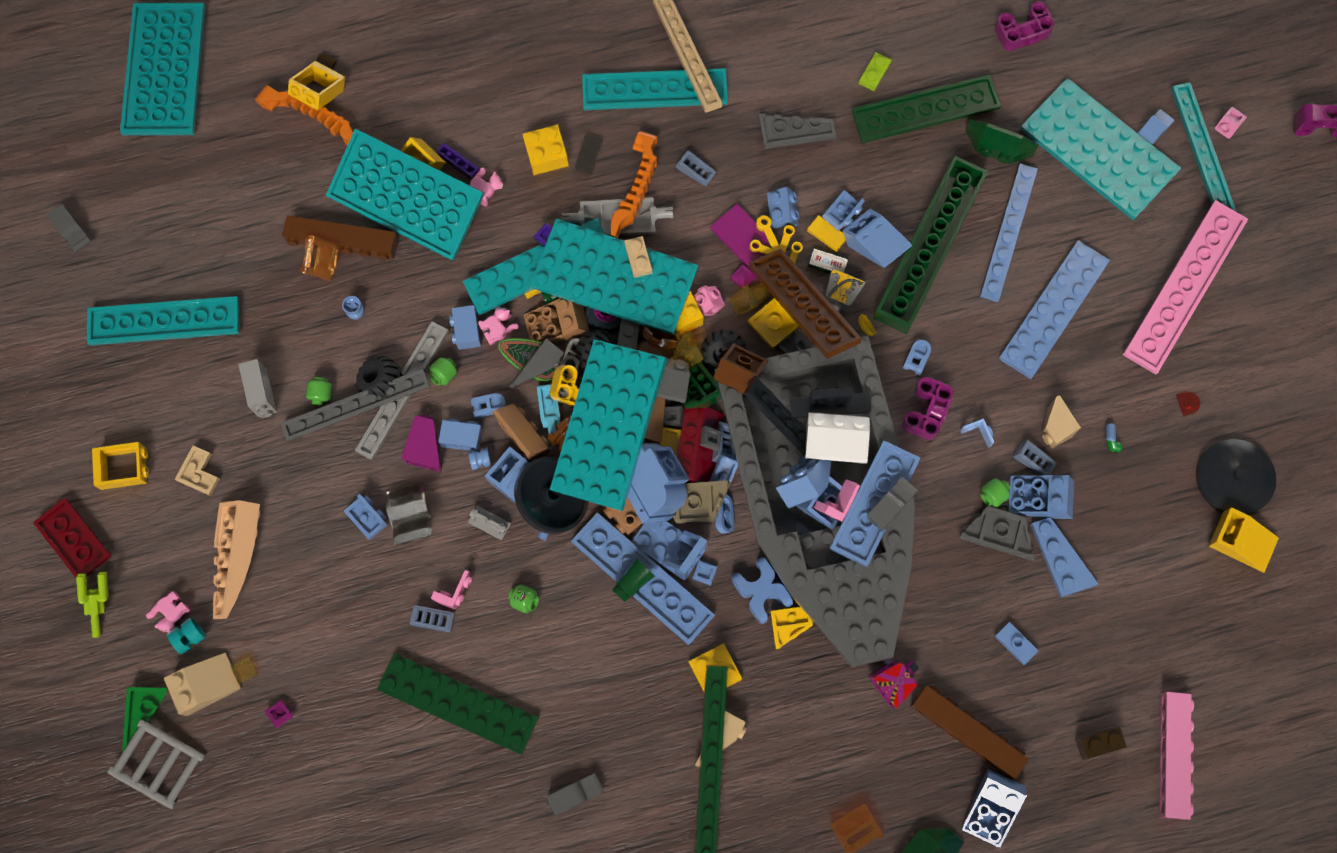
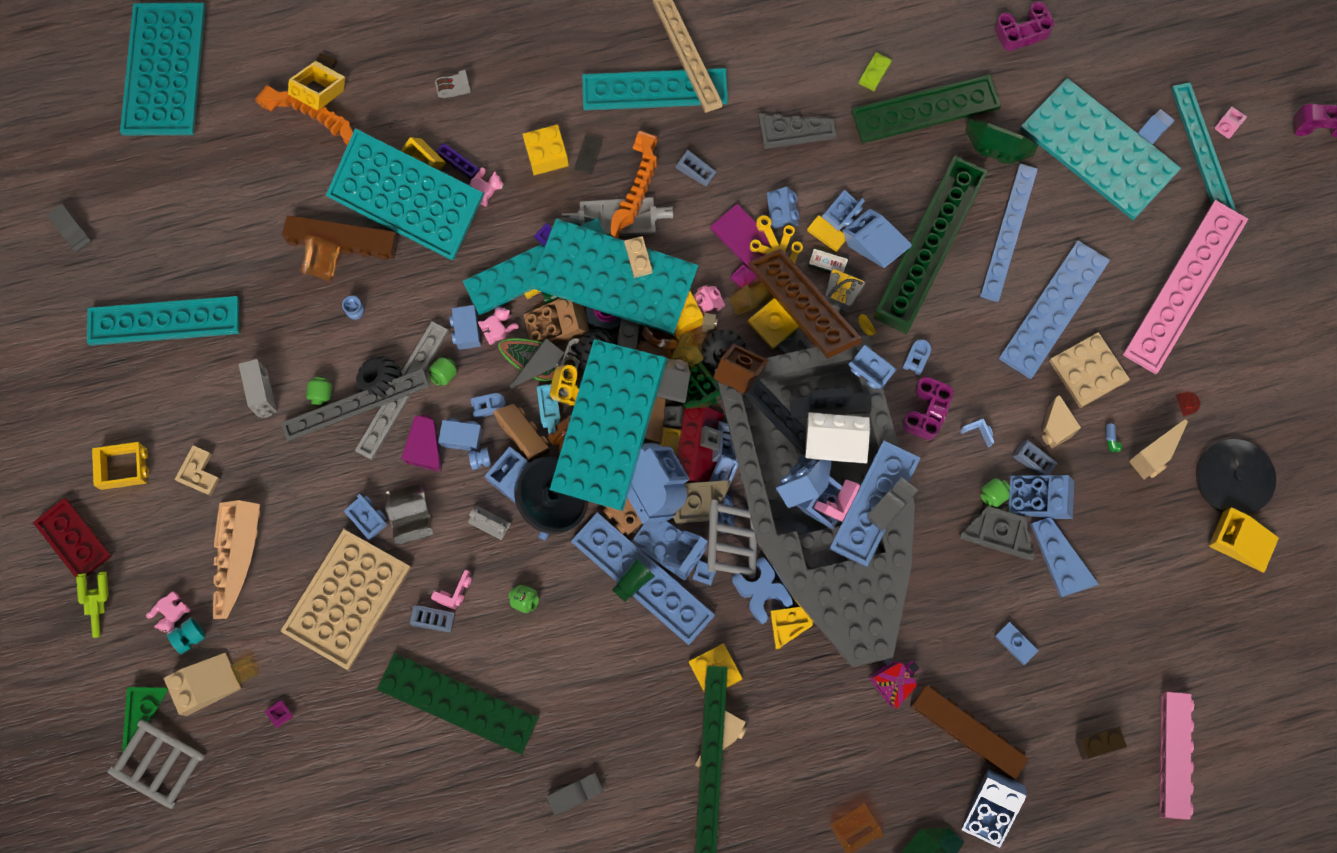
(346, 599): none -> tan plate
(453, 85): none -> light grey leg
(709, 323): none -> dark tan piece
(713, 545): none -> light grey bar
(872, 367): none -> medium blue bracket
(1089, 370): none -> tan plate
(1155, 456): none -> tan slope

